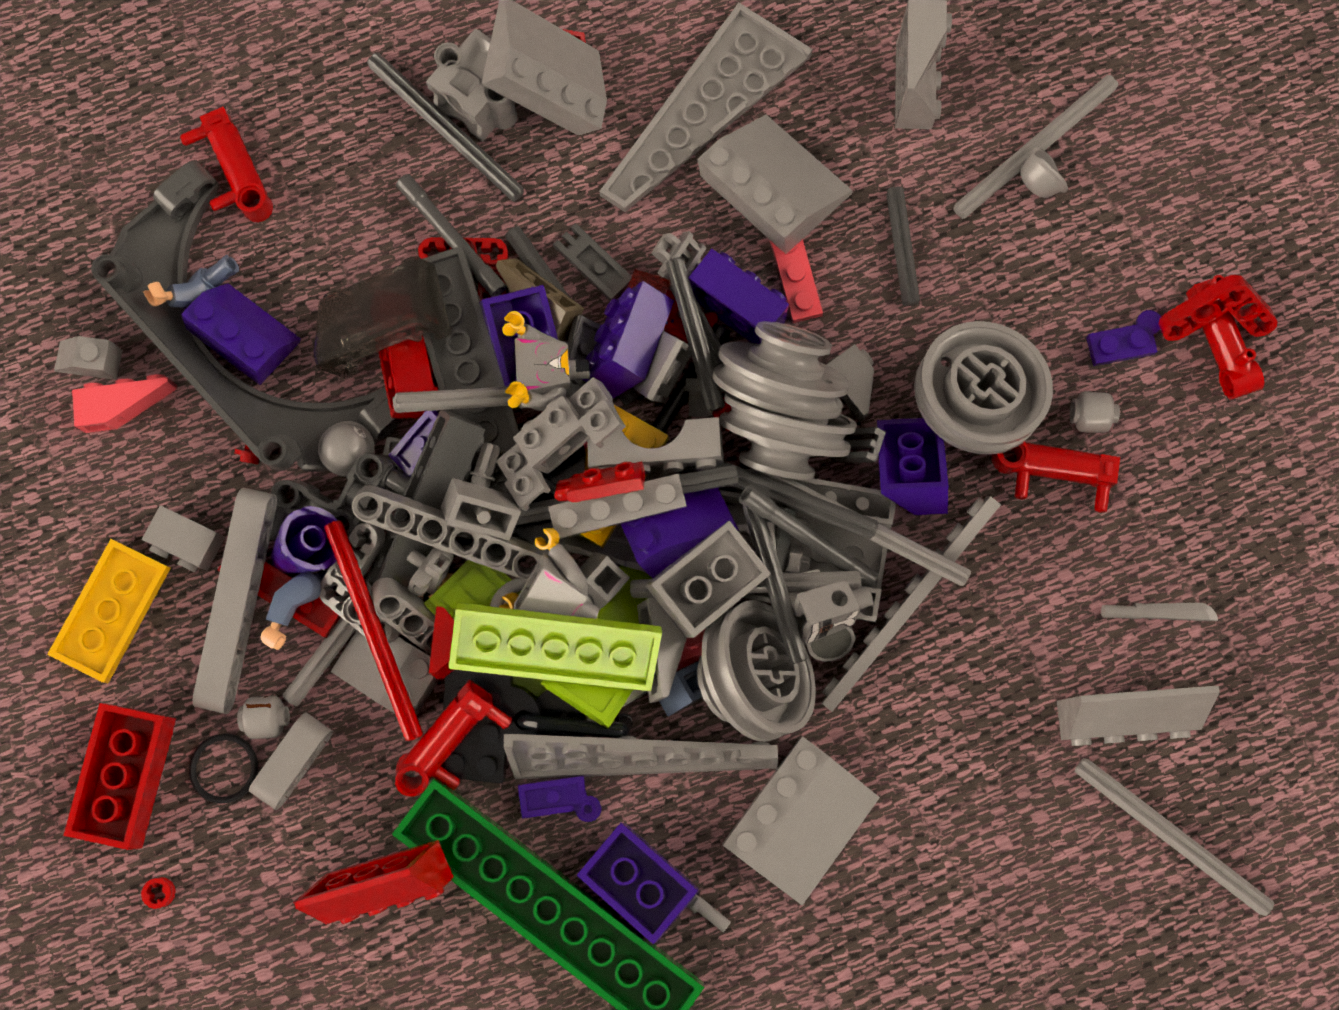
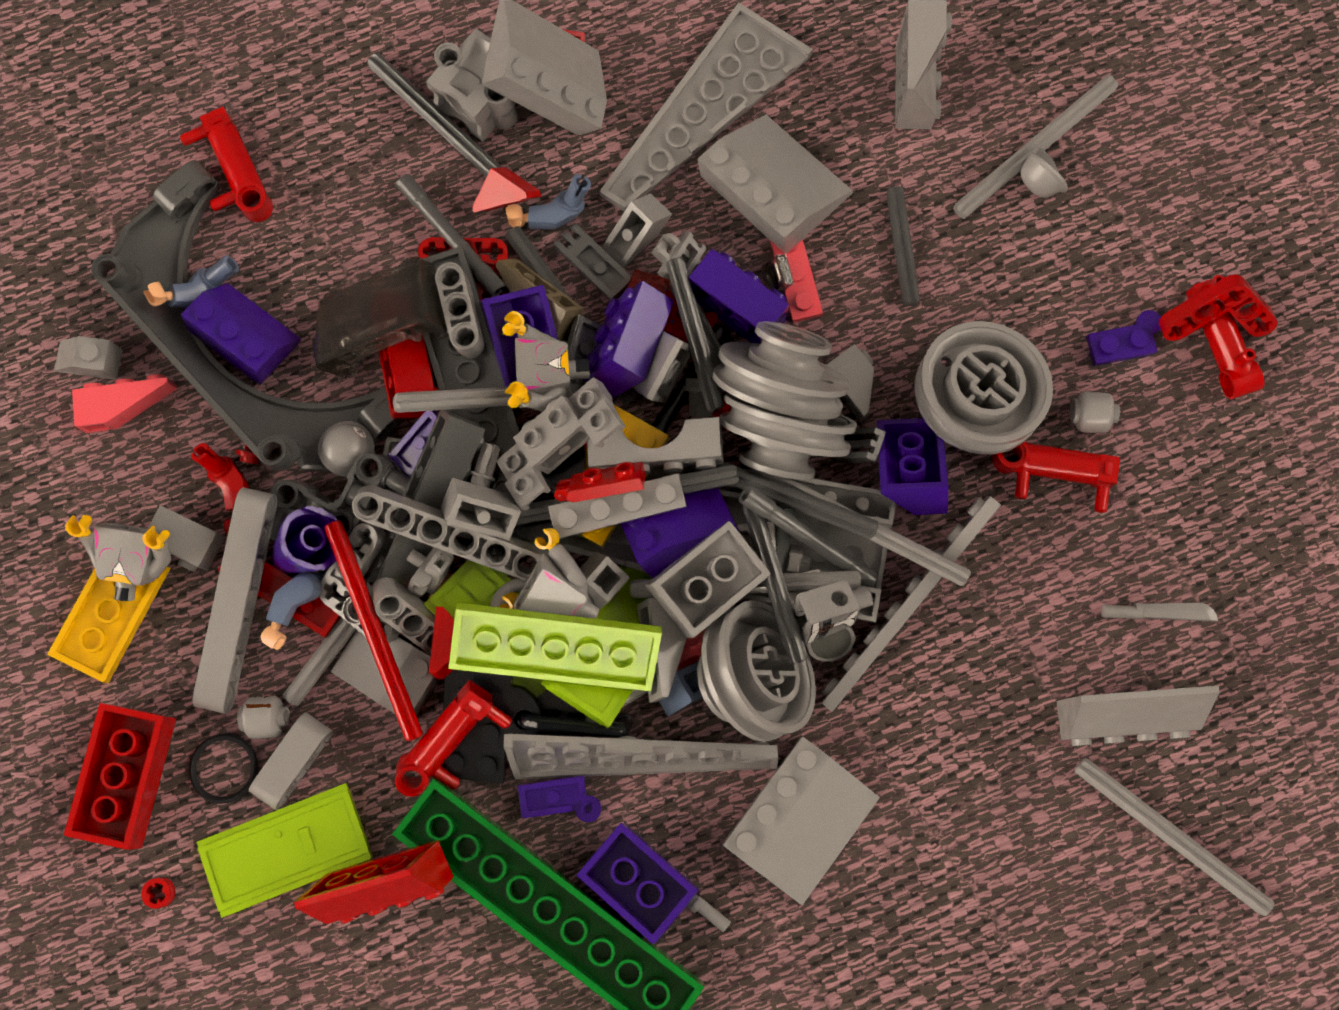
(123, 553): none -> light grey torso
(223, 473): none -> red arm
(284, 850): none -> lime piece
(456, 296): none -> light grey beam
(502, 189): none -> slope
(555, 214): none -> sand blue arm
(636, 229): none -> light grey slope
(777, 273): none -> clear smoke tile

